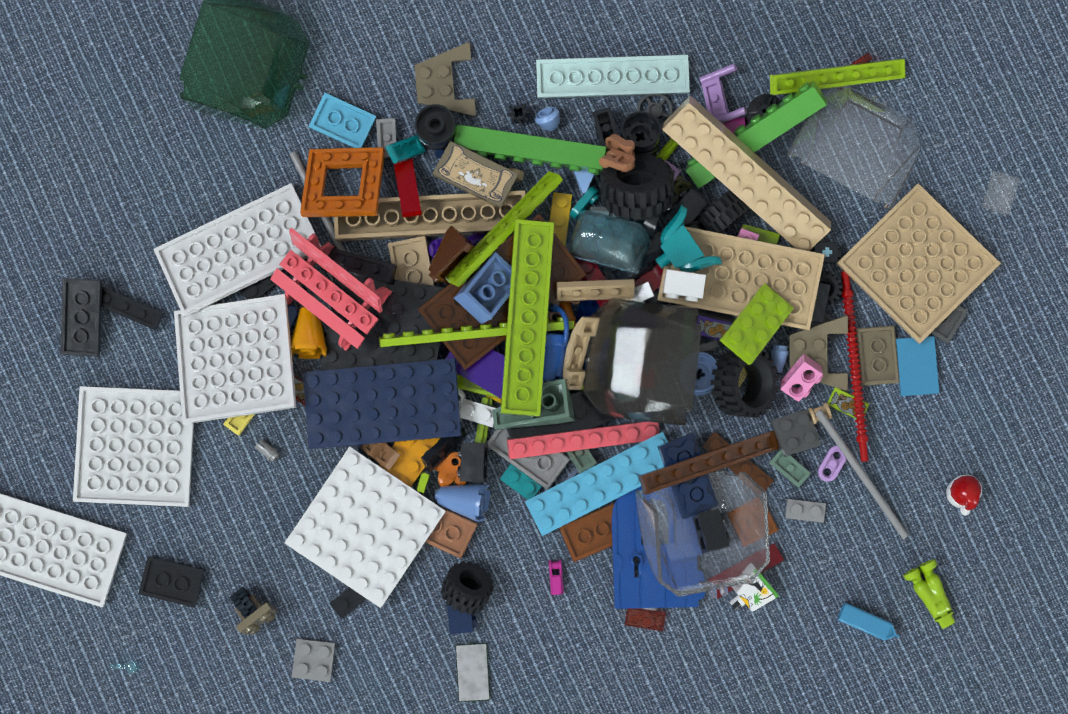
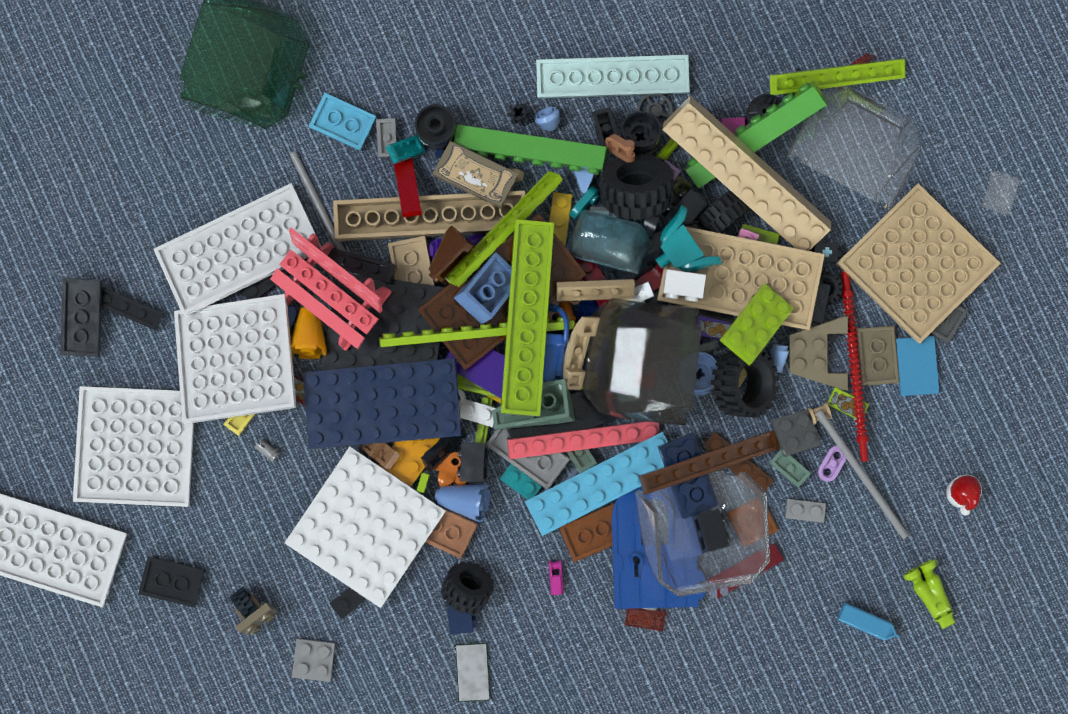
(130, 667): clear light blue hand -> none
(319, 160): orange plate -> none
(435, 81): dark tan wing -> none
(618, 160): nougat plate -> none
(715, 95): lavender plate -> none
(753, 594): torso -> none
(797, 375): bright pink brick -> none

